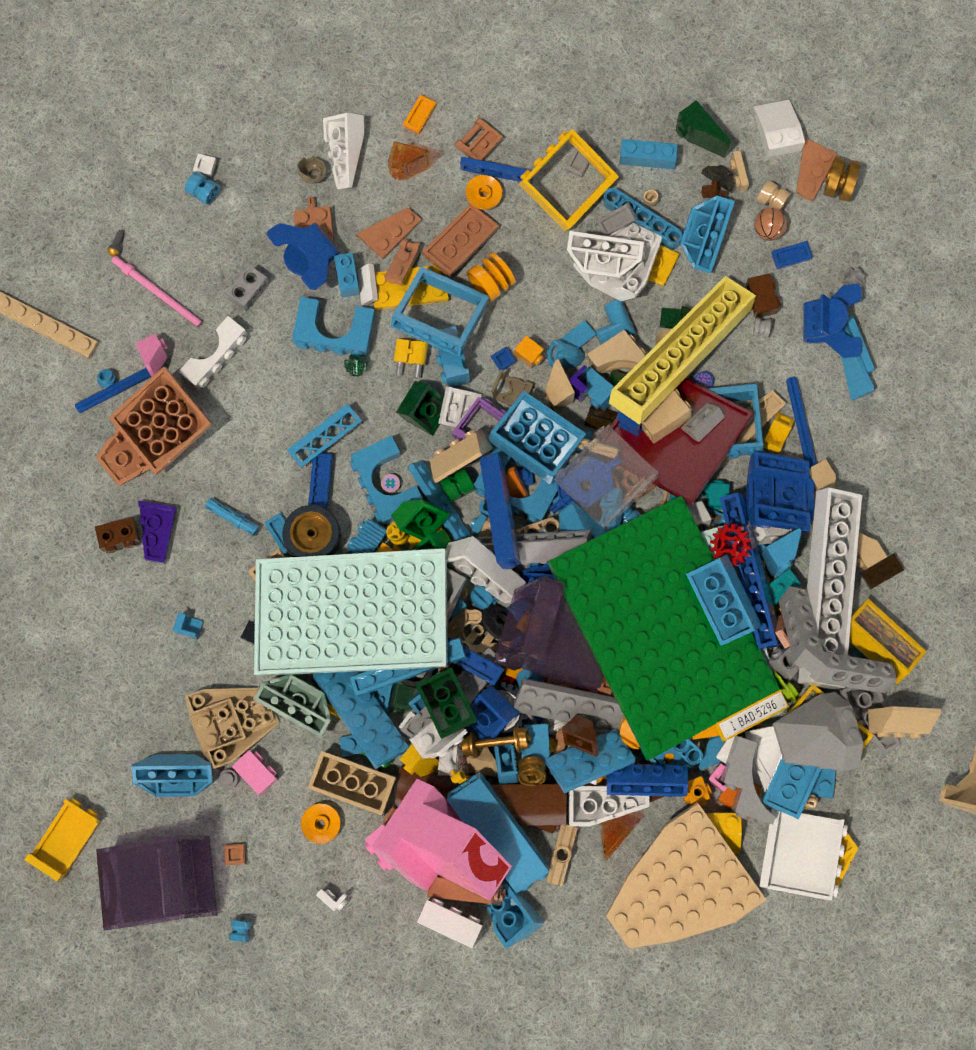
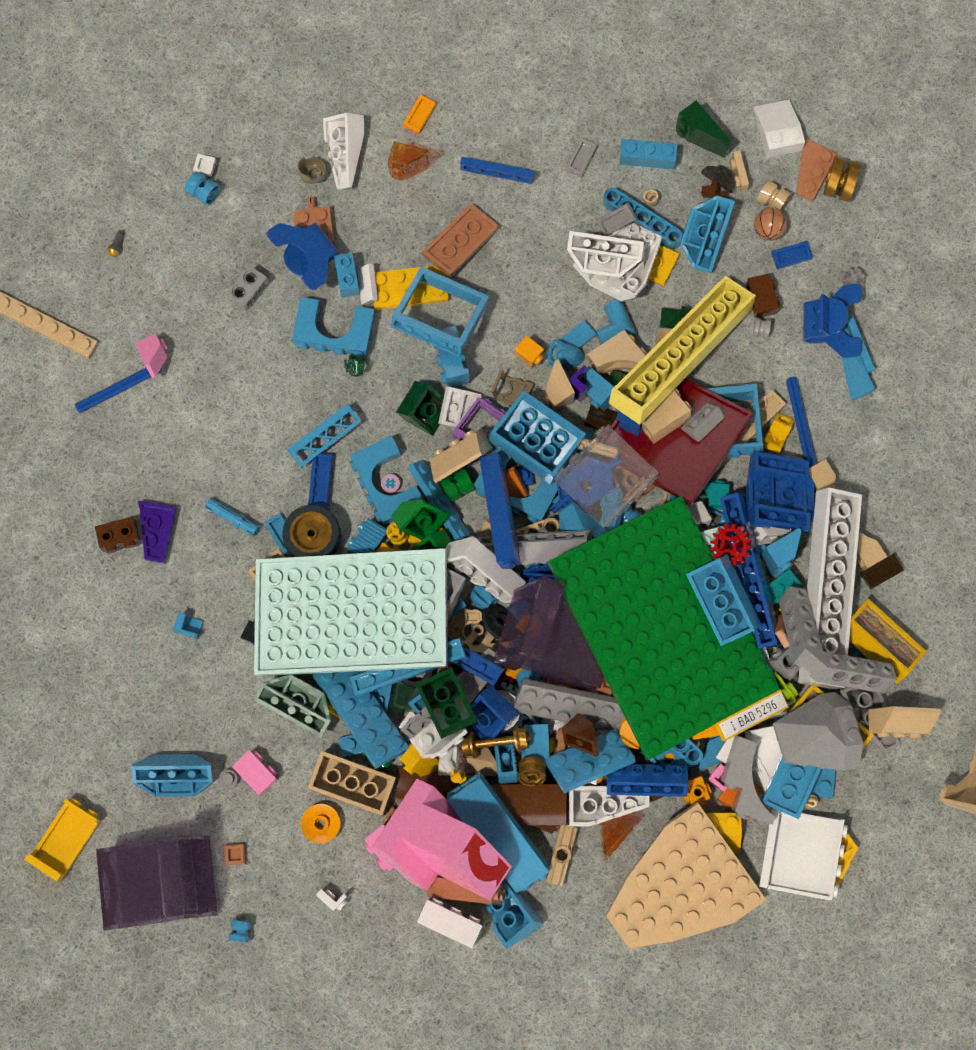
(106, 378): dark azure plate -> none
(130, 270): bright pink bar -> none
(152, 429): nougat wedge -> none
(200, 370): white arch -> none
(228, 722): tan wedge -> none
(388, 233): nougat wing -> none
(403, 262): nougat plate -> none
(410, 353): yellow piece -> none
(478, 523): dark azure plate -> none
(483, 144): nougat plate -> none
(487, 185): light orange dish -> none
(493, 274): light orange wheel -> none
(503, 359): blue tile -> none
(591, 156): yellow window -> none
(704, 379): tile -> none

